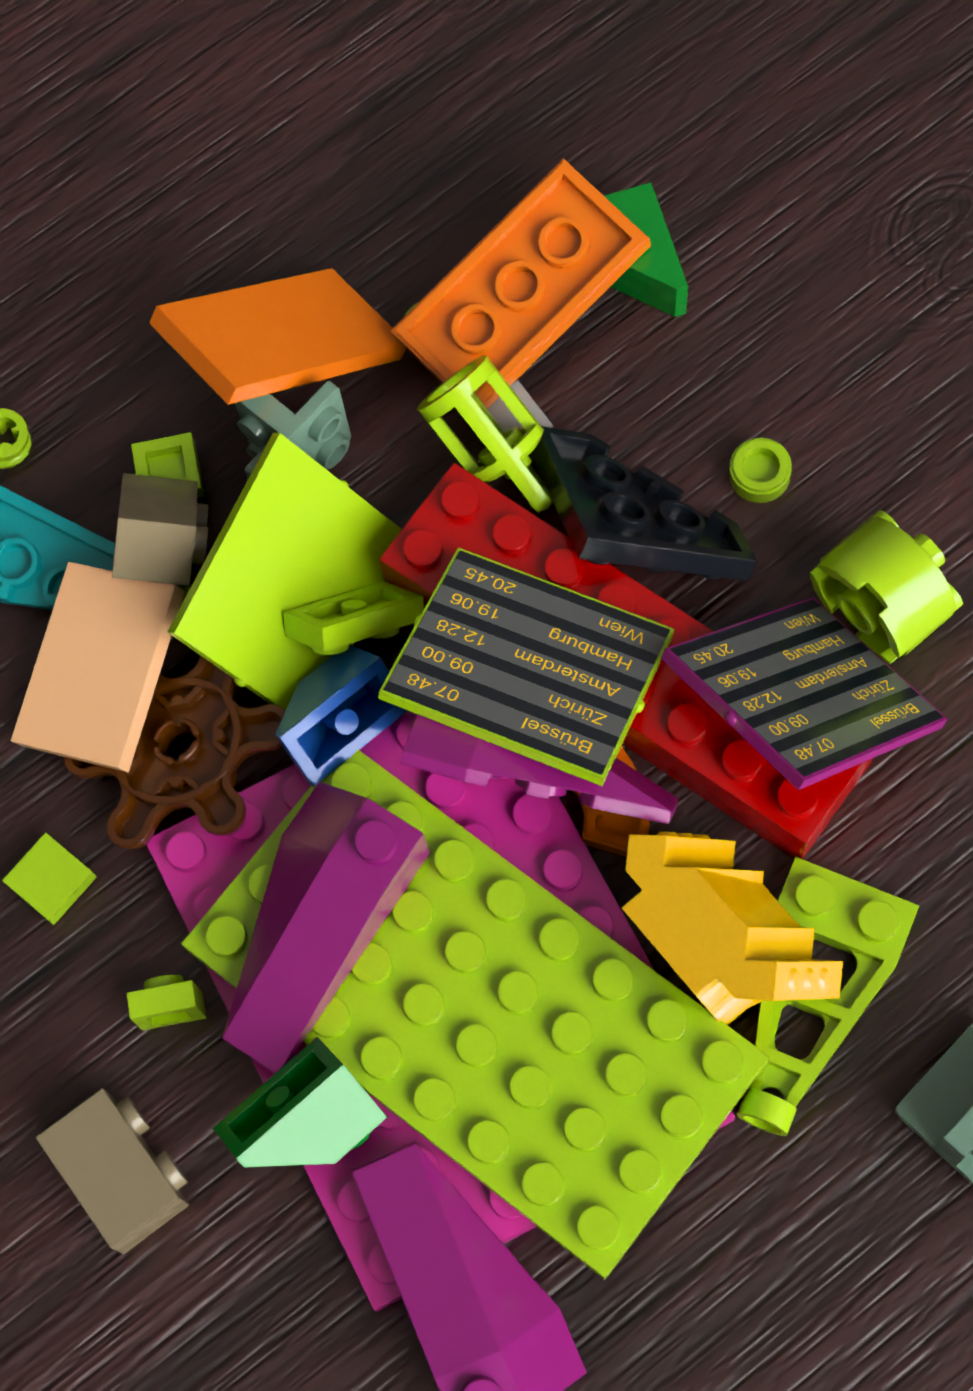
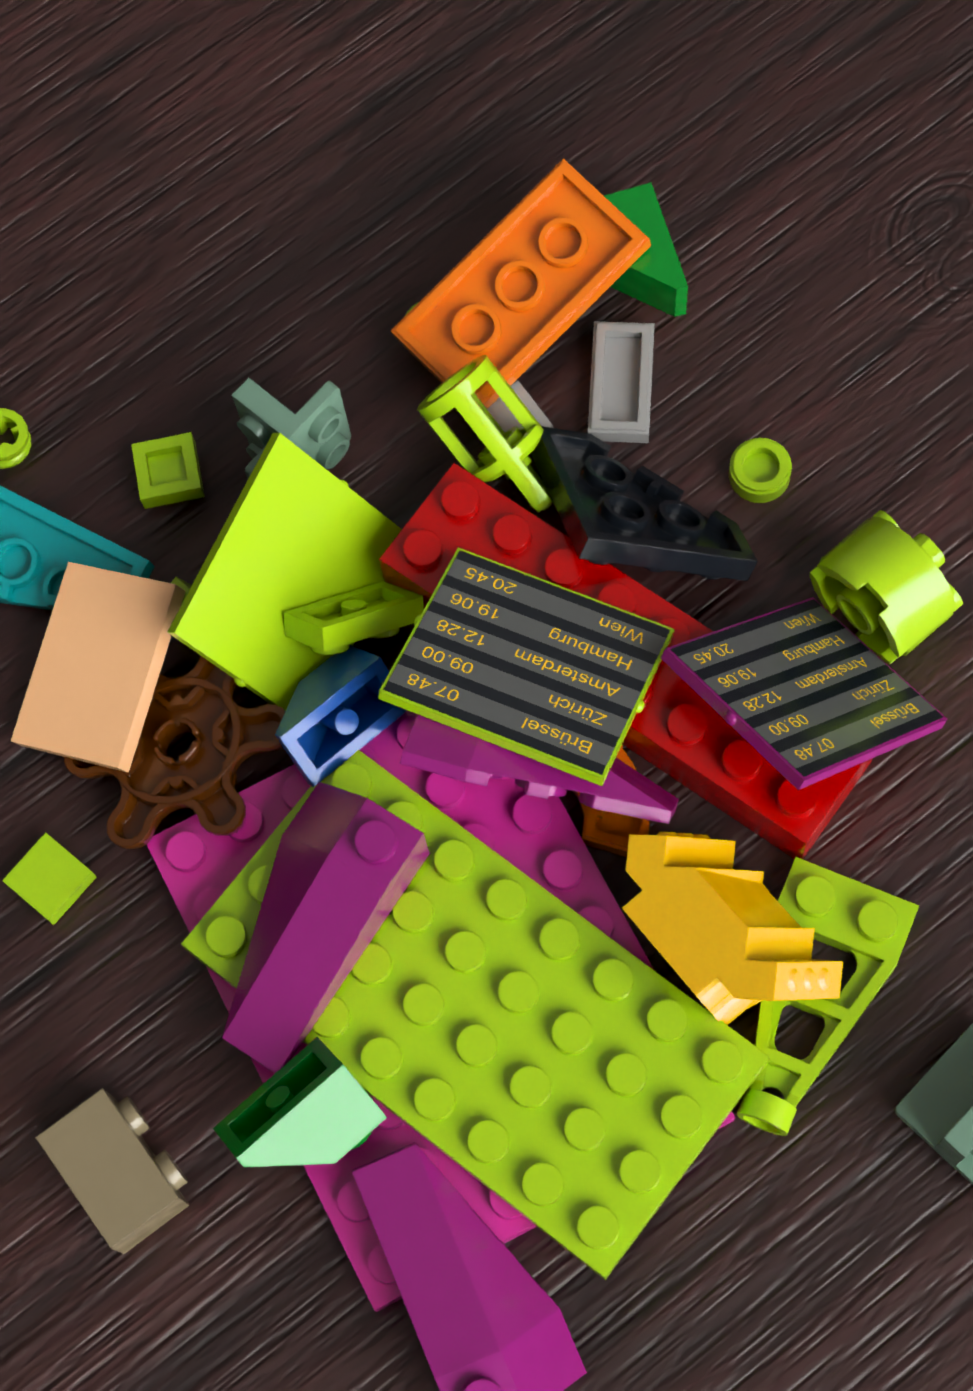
(159, 530): dark tan brick -> none
(166, 1002): lime plate -> none
(277, 334): orange tile -> none
(621, 381): none -> light grey tile

